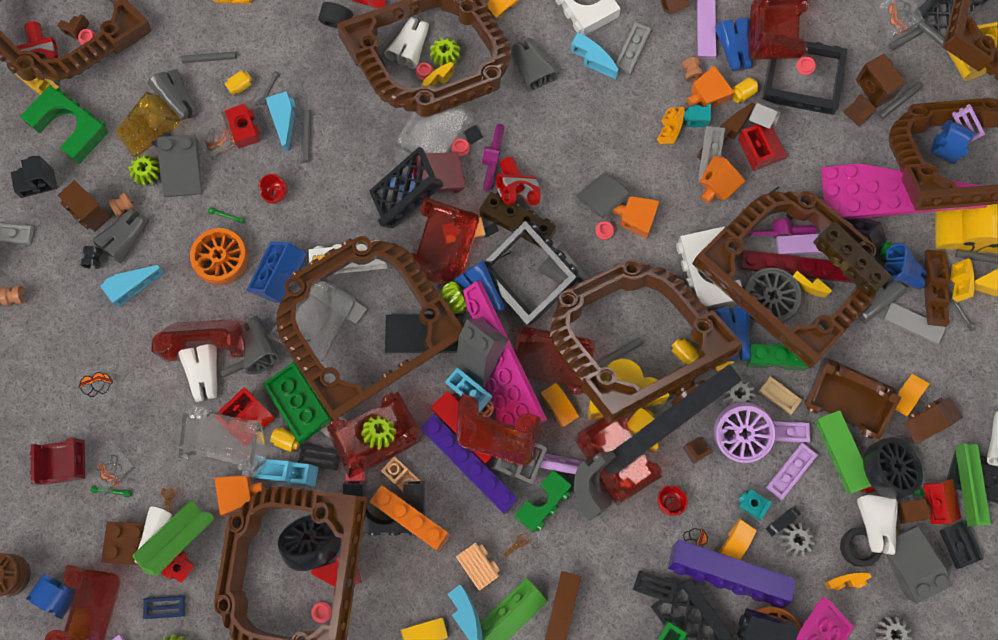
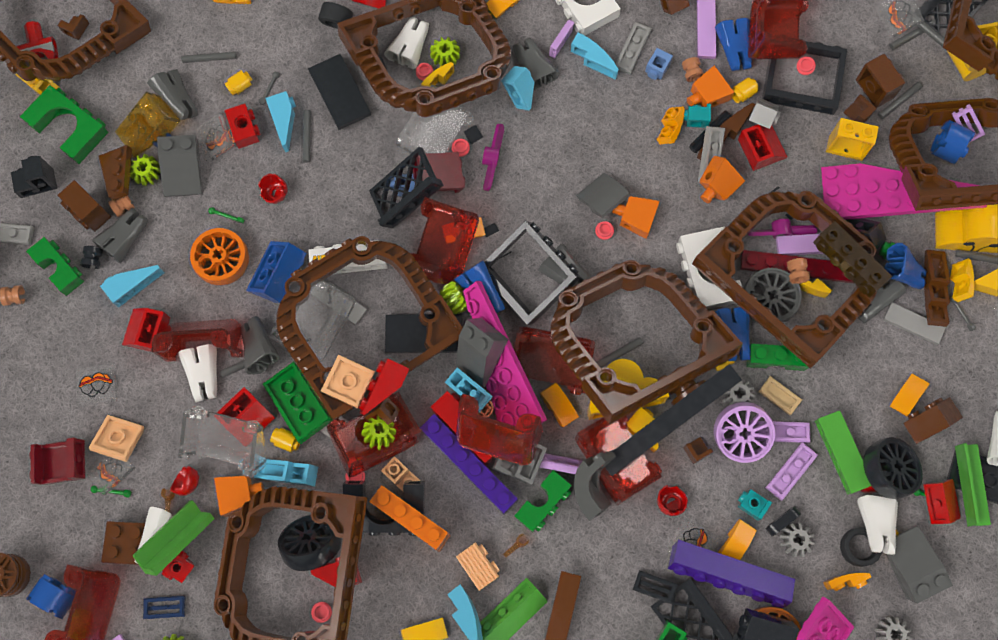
(65, 277): none -> green arch
(85, 35): coral plate -> none
(116, 171): none -> reddish brown wing
(116, 438): none -> light nougat tile
(143, 327): none -> red slope
(185, 482): none -> red hair
(306, 447): black tile -> none
(339, 91): none -> black tile
(347, 381): none -> light nougat tile
(385, 410): none -> reddish brown panel
(388, 380): none -> red slope
(513, 183): red connector -> none
(513, 216): dark brown brick -> none
(519, 87): none -> medium azure slope
(561, 39): none -> lavender tile
(661, 59): none -> medium blue brick
(684, 351): yellow brick -> none
(697, 144): none -> black axle
(798, 270): none -> nougat wheel
(844, 138): none -> yellow window
(857, 396): reddish brown windscreen -> none
(913, 511): reddish brown brick -> none
(961, 544): black plate -> none

